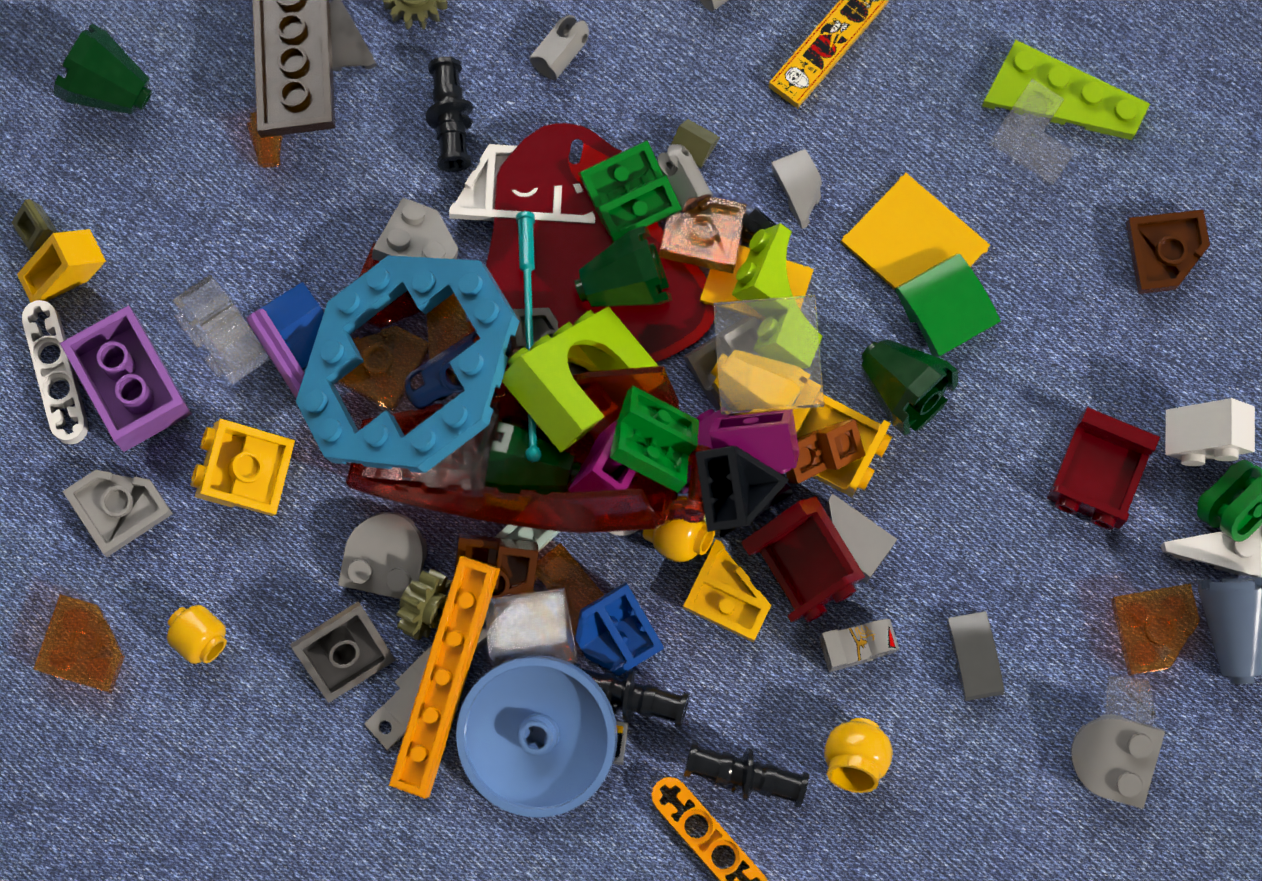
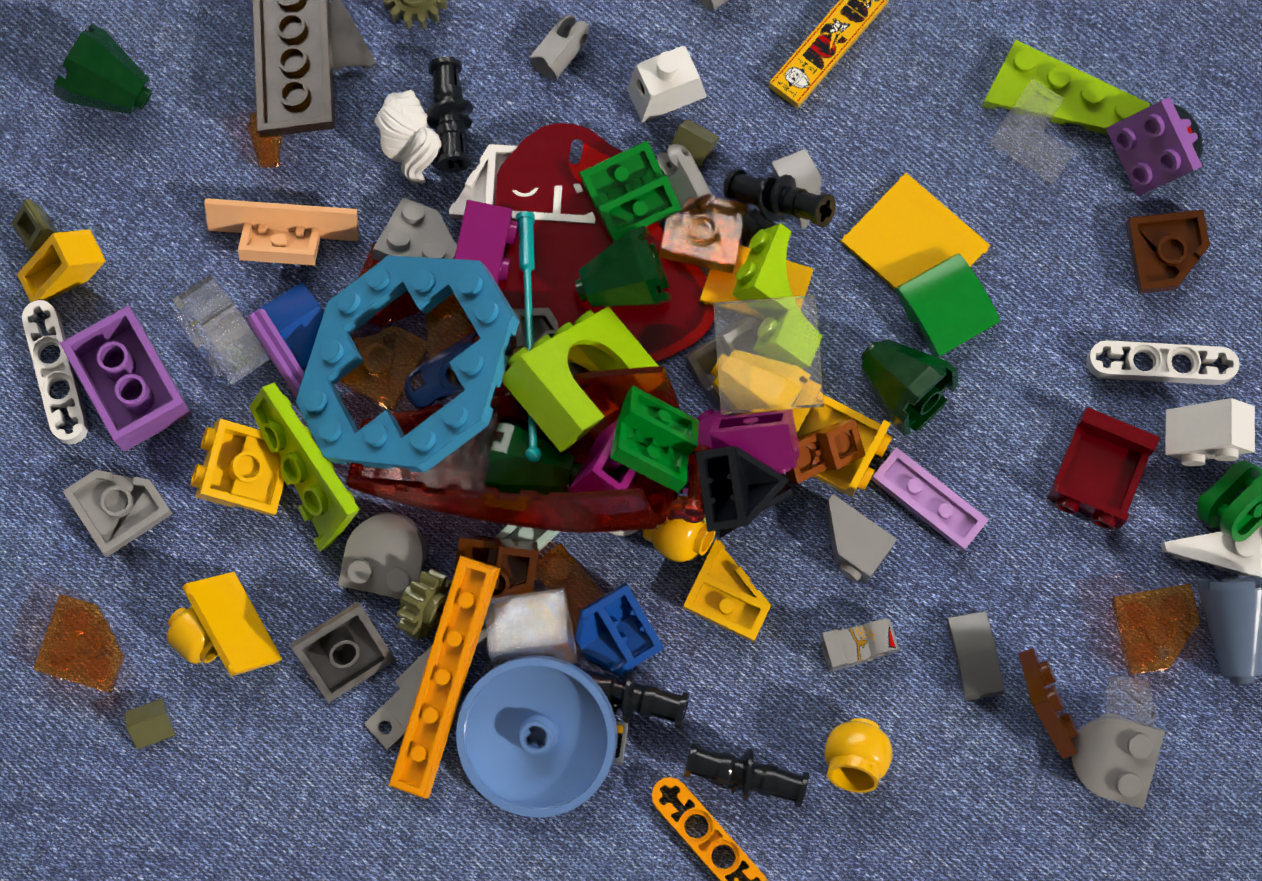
(149, 724): none -> olive slope
(232, 623): none -> yellow piece
(281, 230): none -> light nougat bracket
(303, 464): none -> lime wing
(407, 135): none -> white hair
(485, 235): none -> magenta brick
(668, 84): none -> white torso
(779, 197): none -> black piece
(806, 558): dark red panel -> none
(929, 499): none -> lavender plate
(1048, 702): none -> reddish brown plate
(1157, 145): none -> medium lavender plate
(1162, 362): none -> white beam

